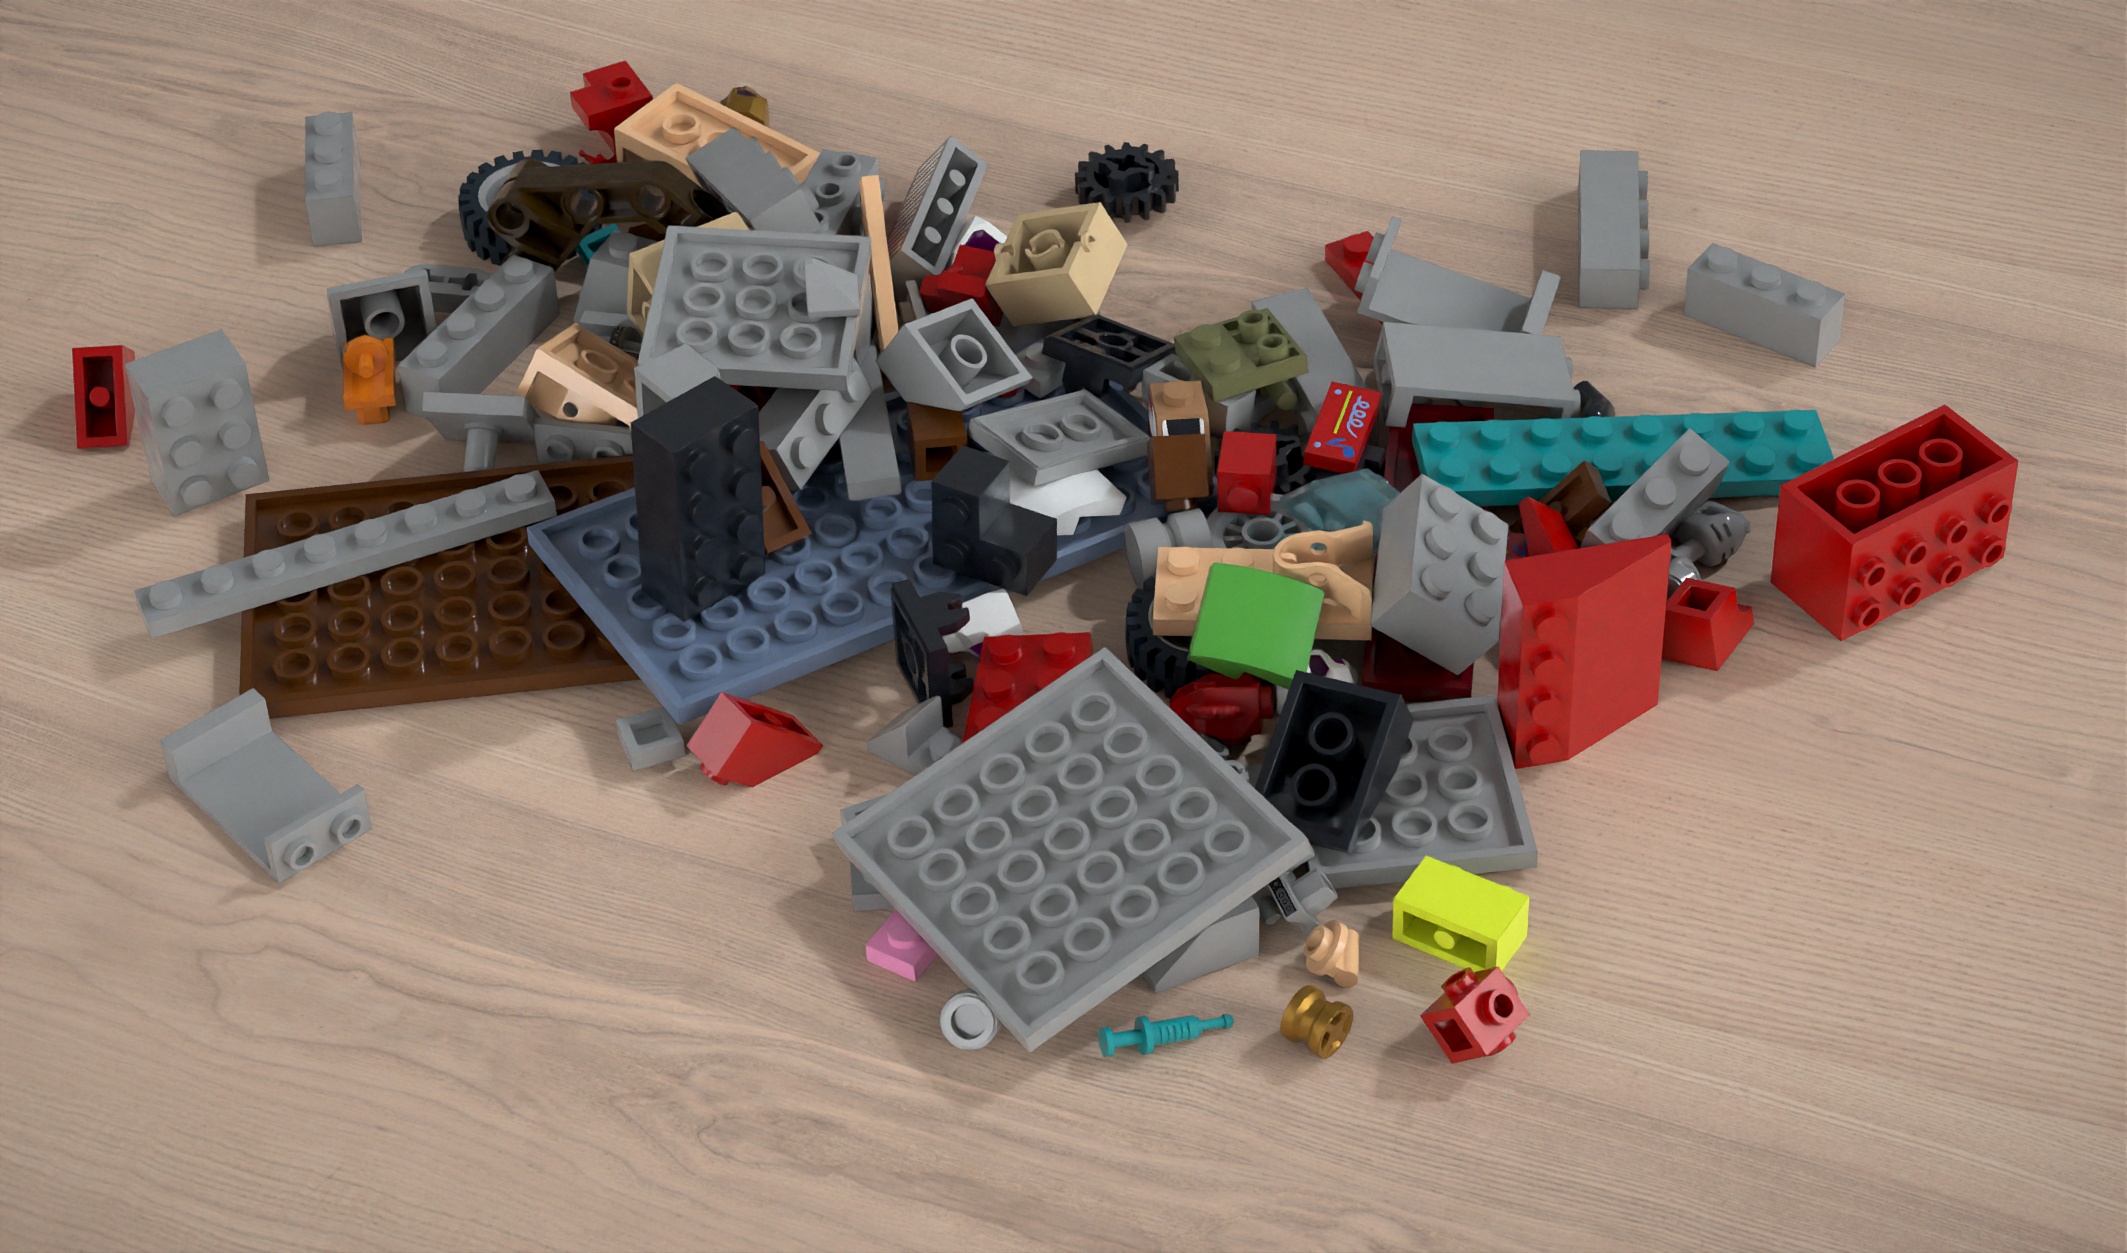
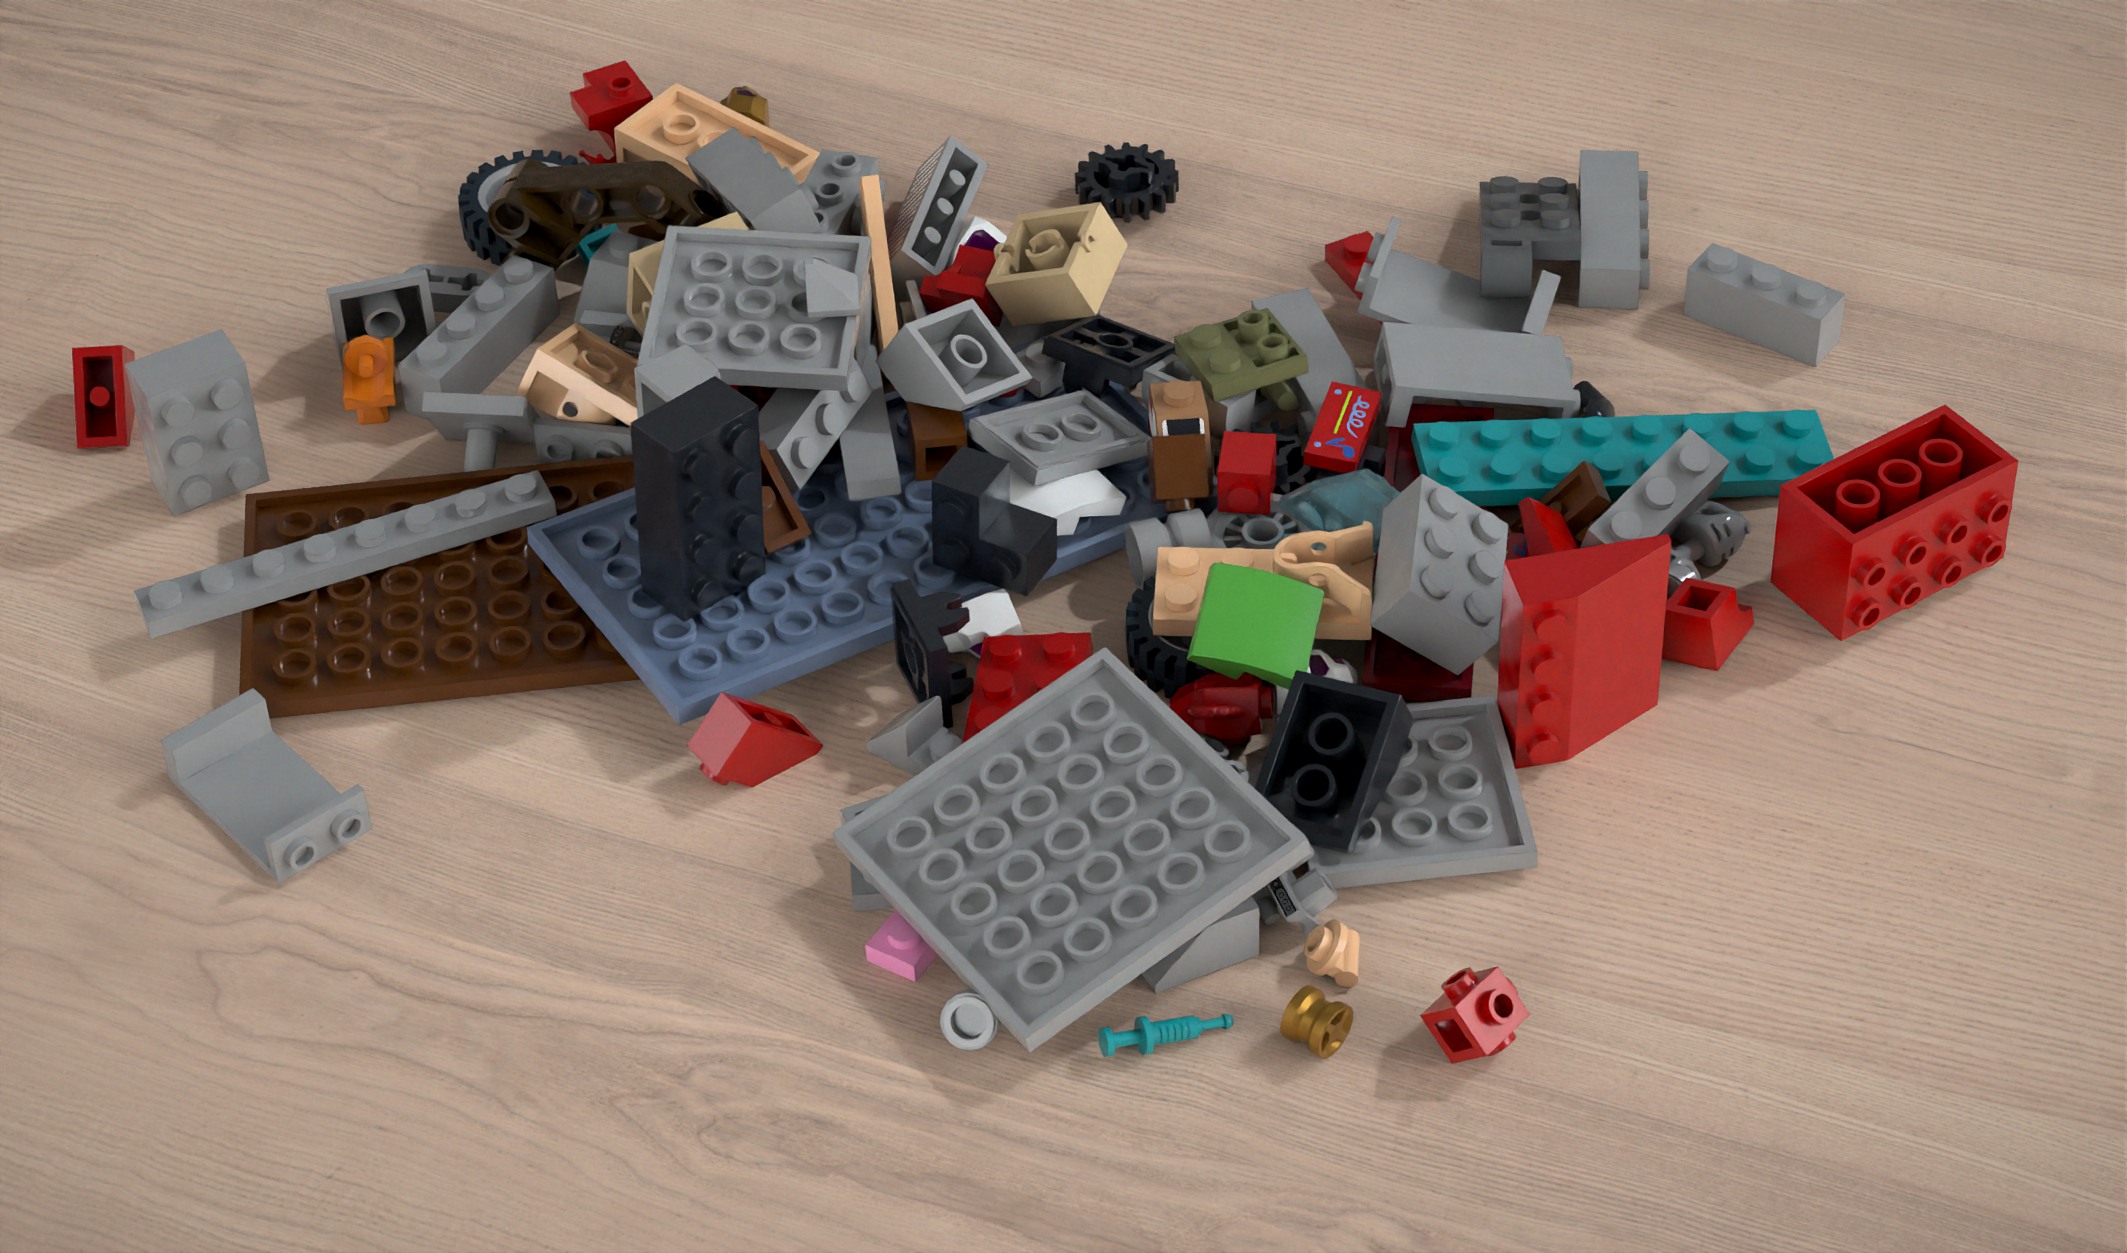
(333, 178): light grey brick -> none
(650, 738): light grey plate -> none
(1460, 916): neon yellow brick -> none
(1524, 225): none -> dark grey hinge

